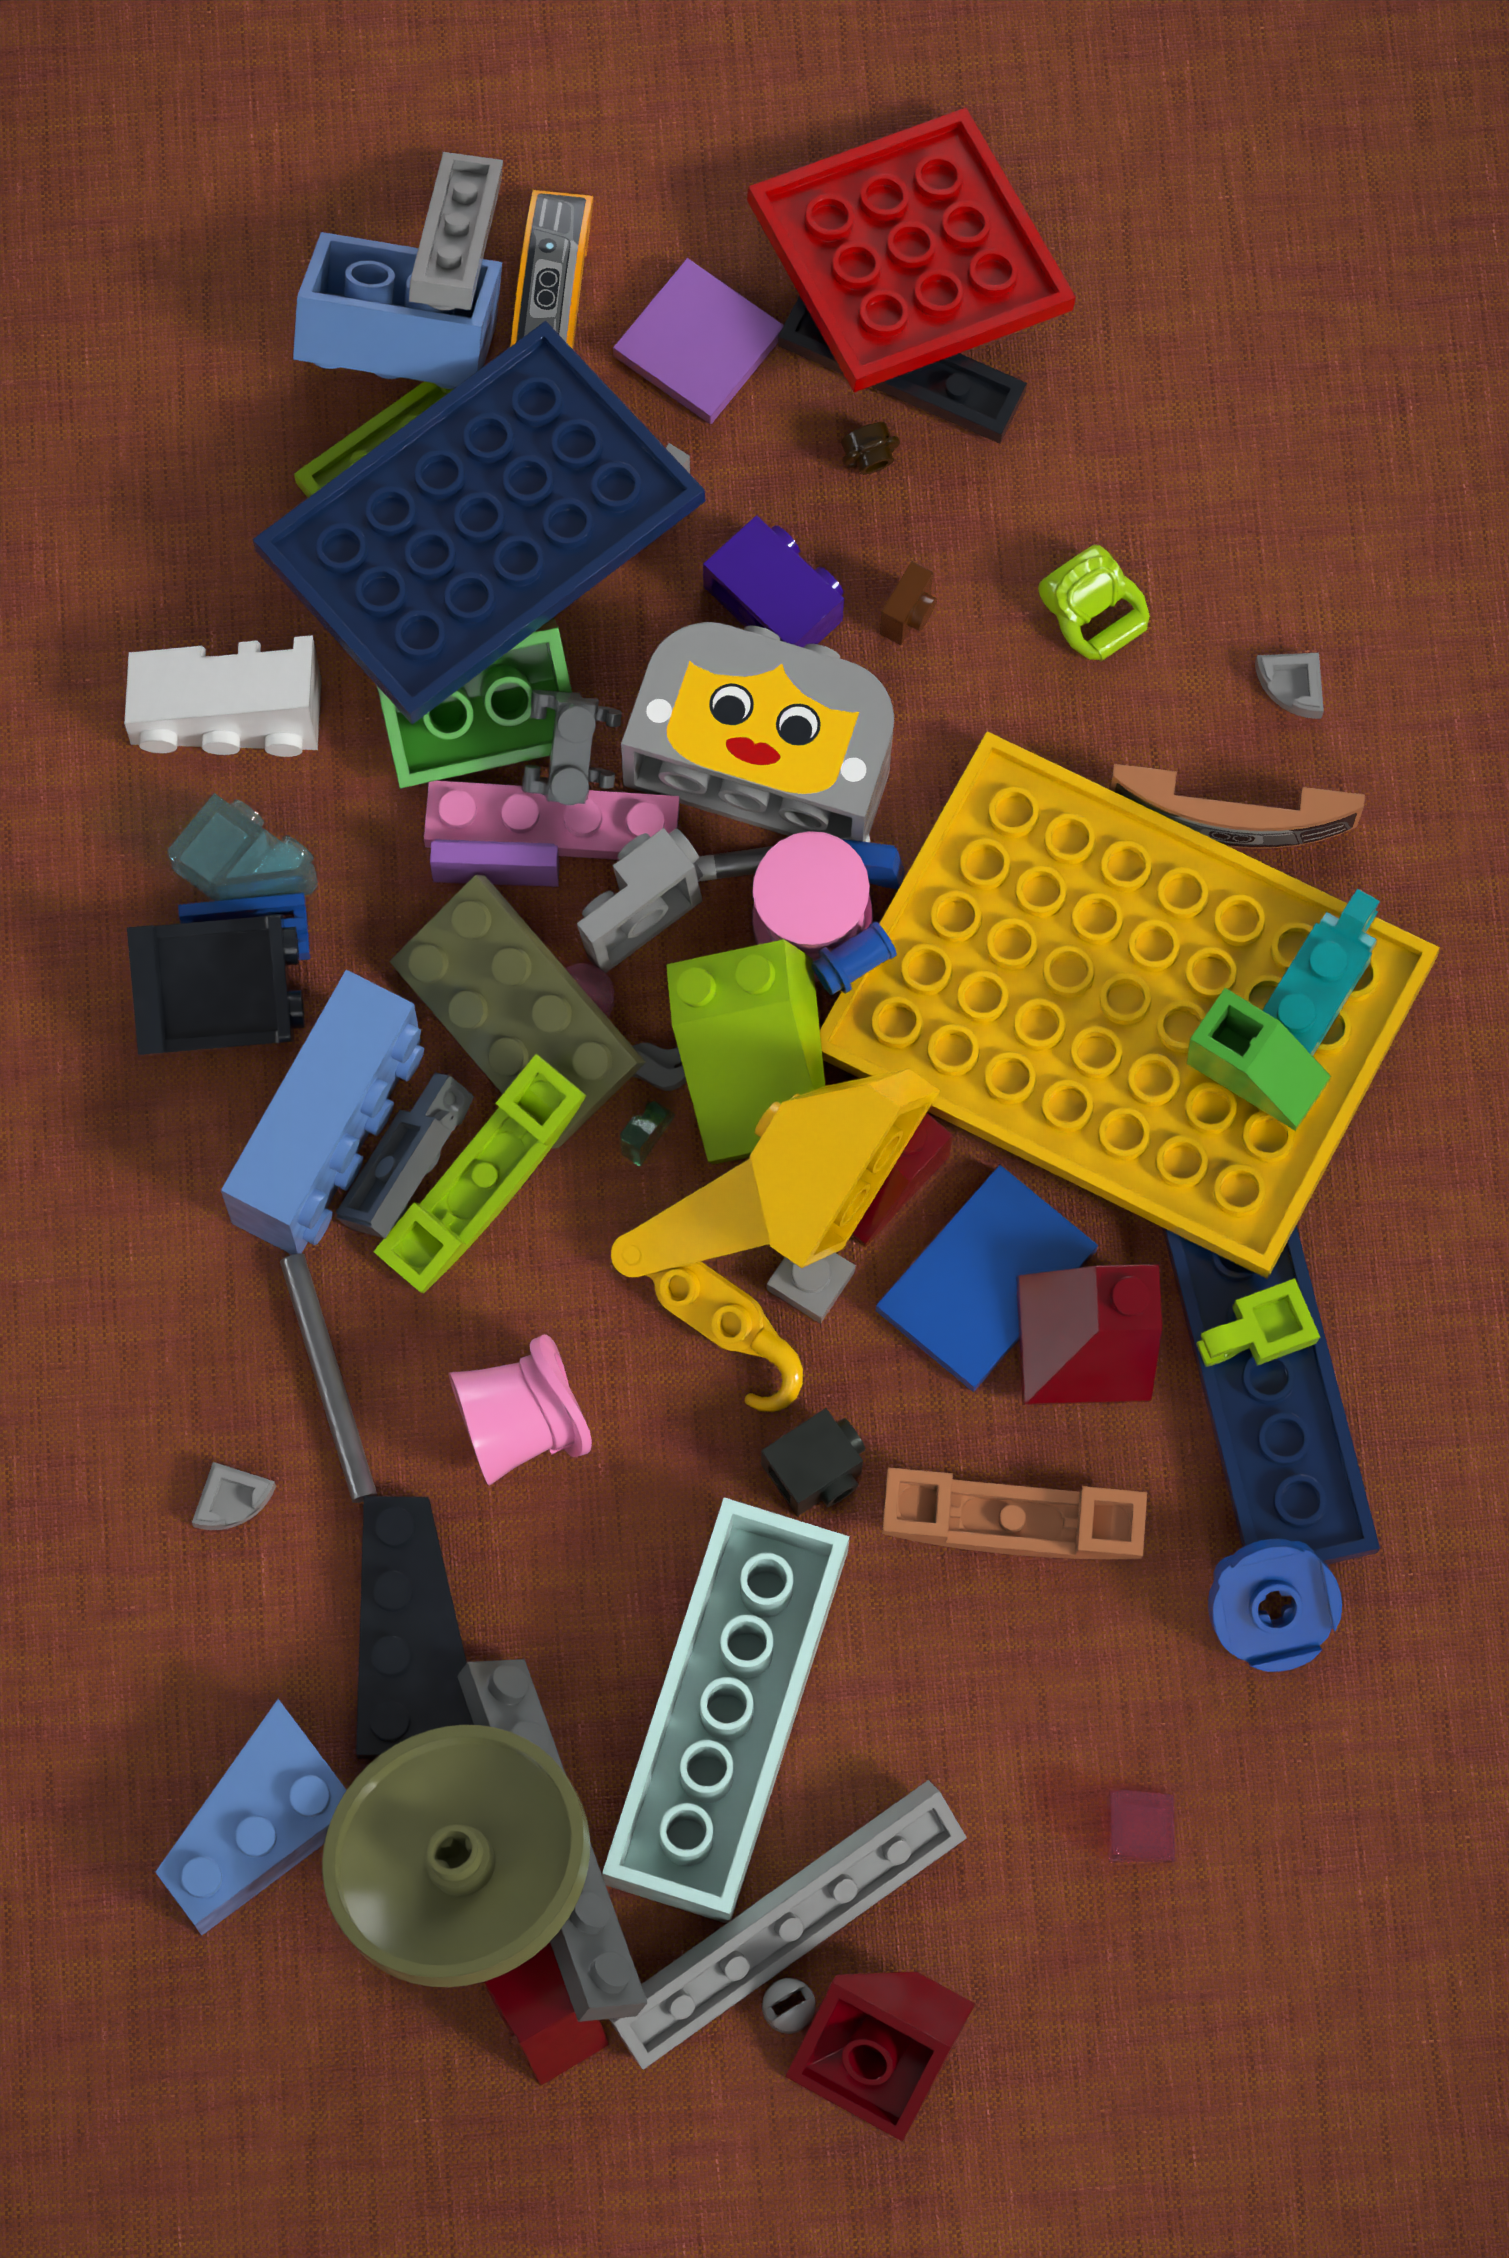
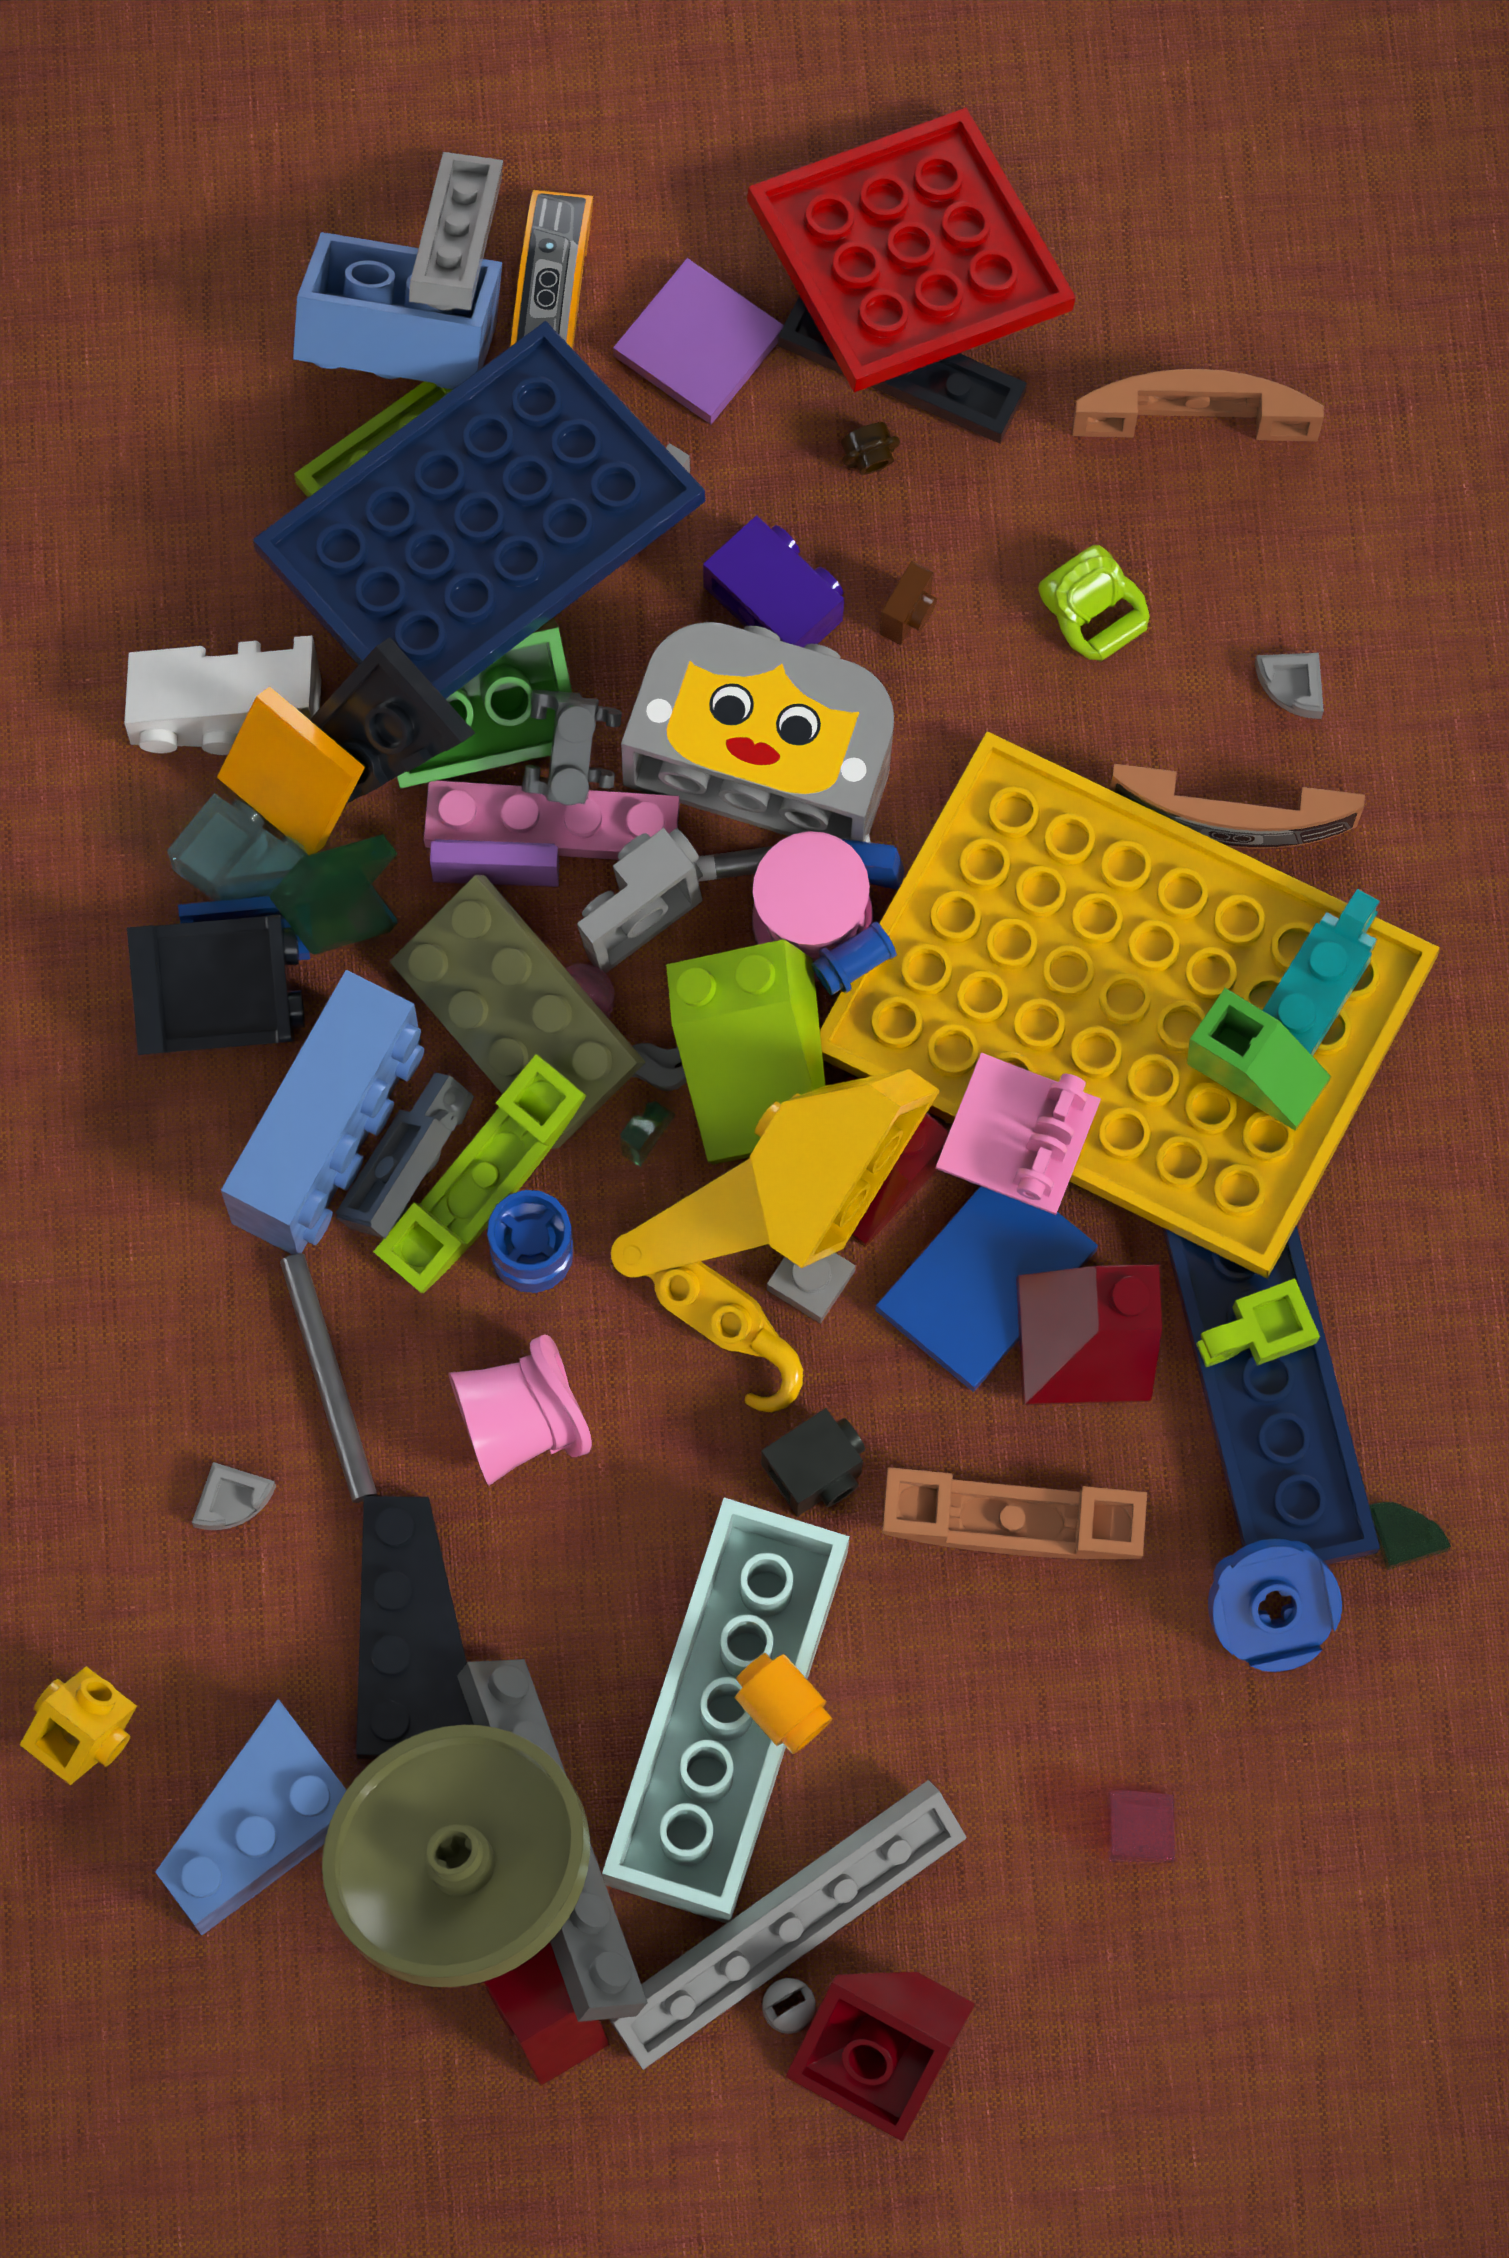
(78, 1725): none -> yellow brick
(290, 771): none -> light orange tile
(332, 897): none -> clear green panel
(389, 718): none -> black wing
(530, 1241): none -> blue wheel
(782, 1702): none -> light orange brick
(1019, 1132): none -> bright pink hinge
(1278, 409): none -> nougat slope
(1406, 1534): none -> clear green tile

